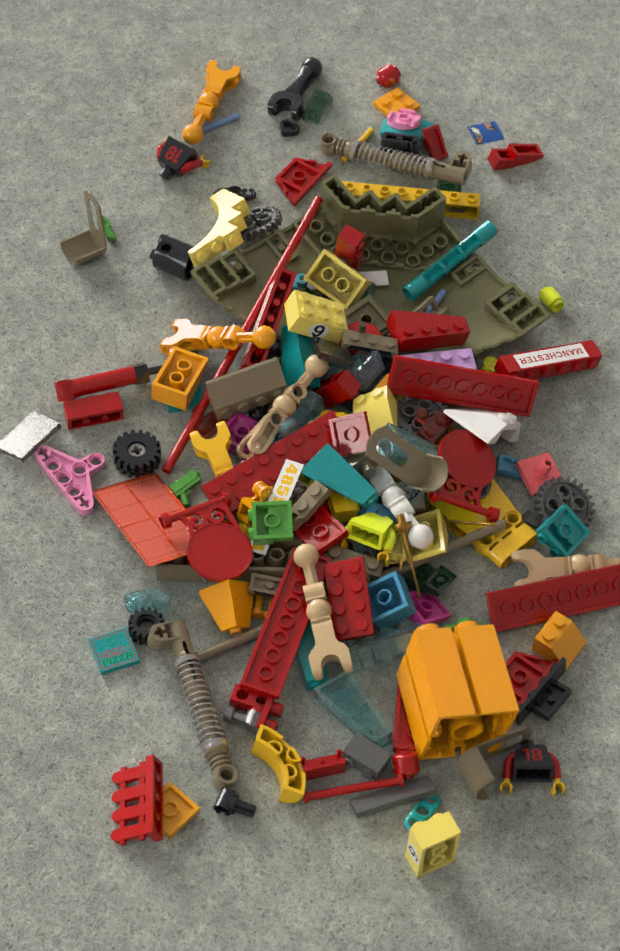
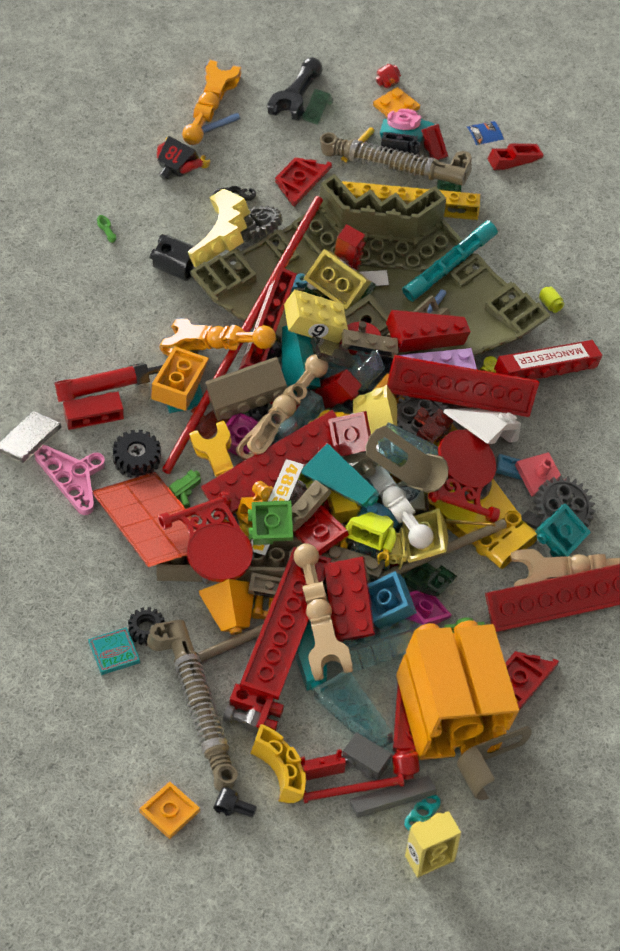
(89, 243): dark tan piece -> none
(143, 598): clear light blue slope -> none
(150, 805): red fence -> none
(288, 128): black tile -> none
(403, 527): pearl gold sword -> none
(531, 764): torso -> none
(547, 696): black bracket -> none
(559, 639): light orange slope -> none

